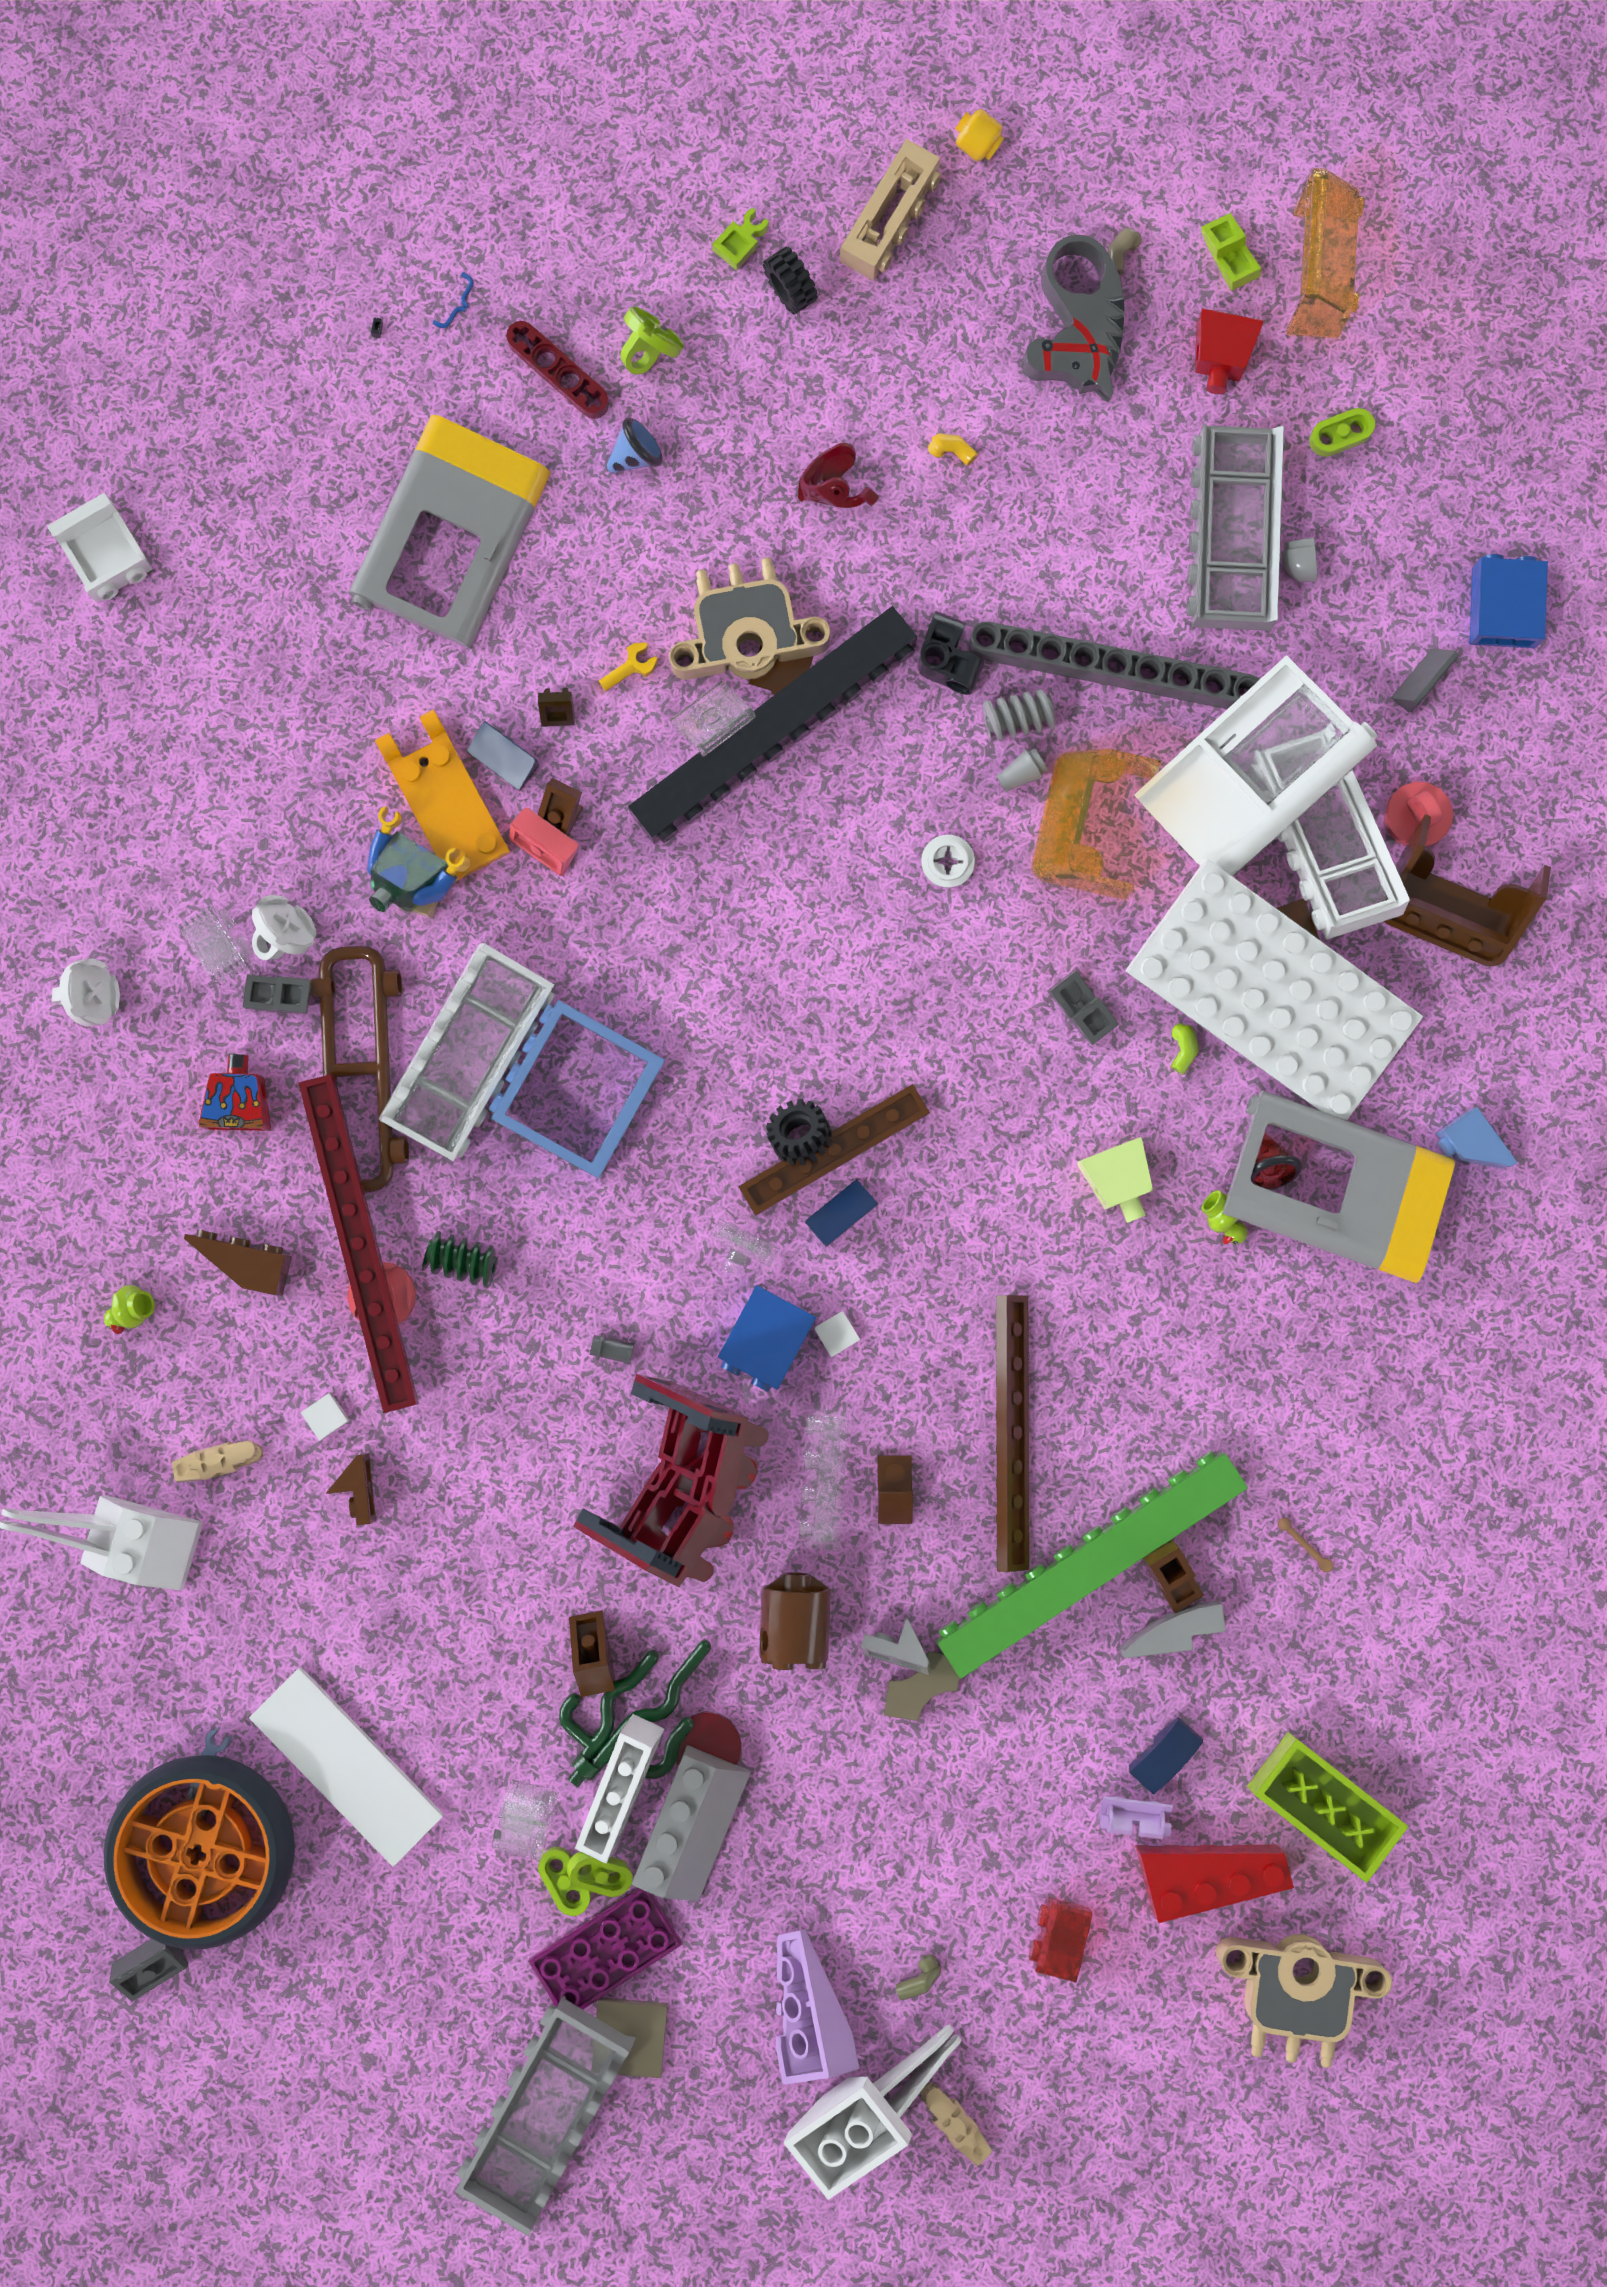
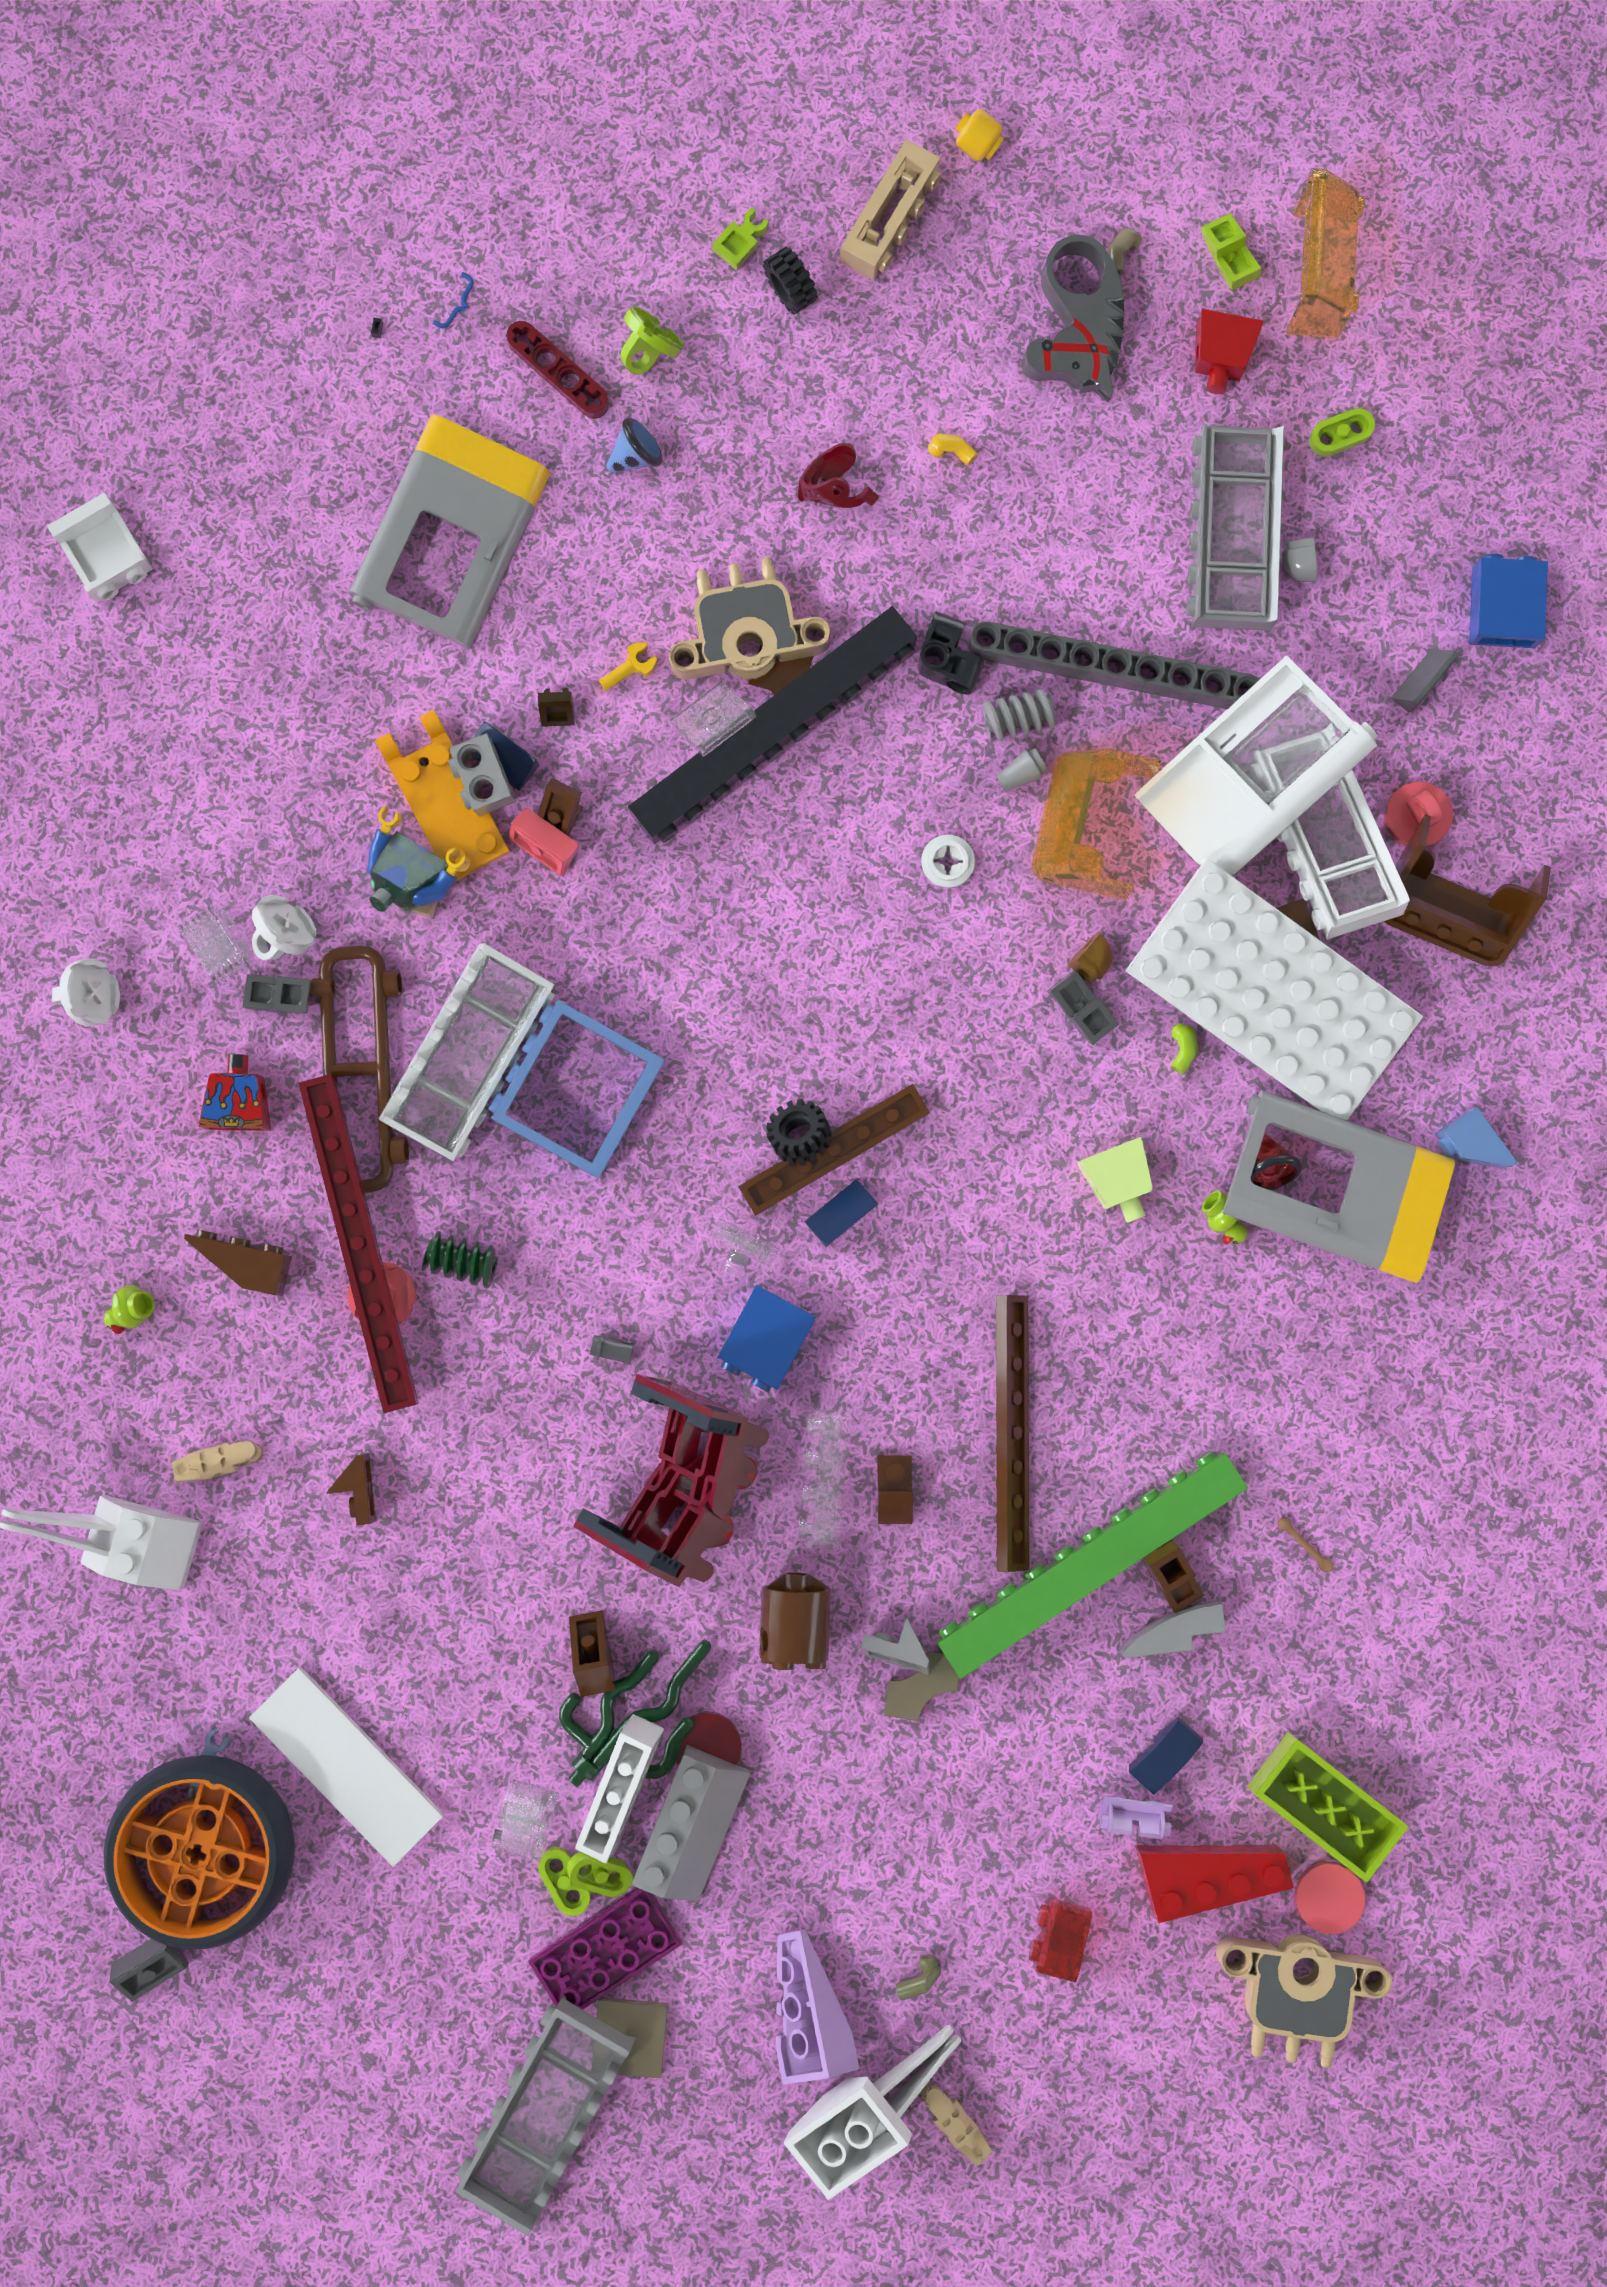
(325, 1416): white tile -> none
(486, 773): none -> light grey brick
(837, 1333): white tile -> none
(1093, 958): none -> pearl gold piece
(1329, 1897): none -> coral tile

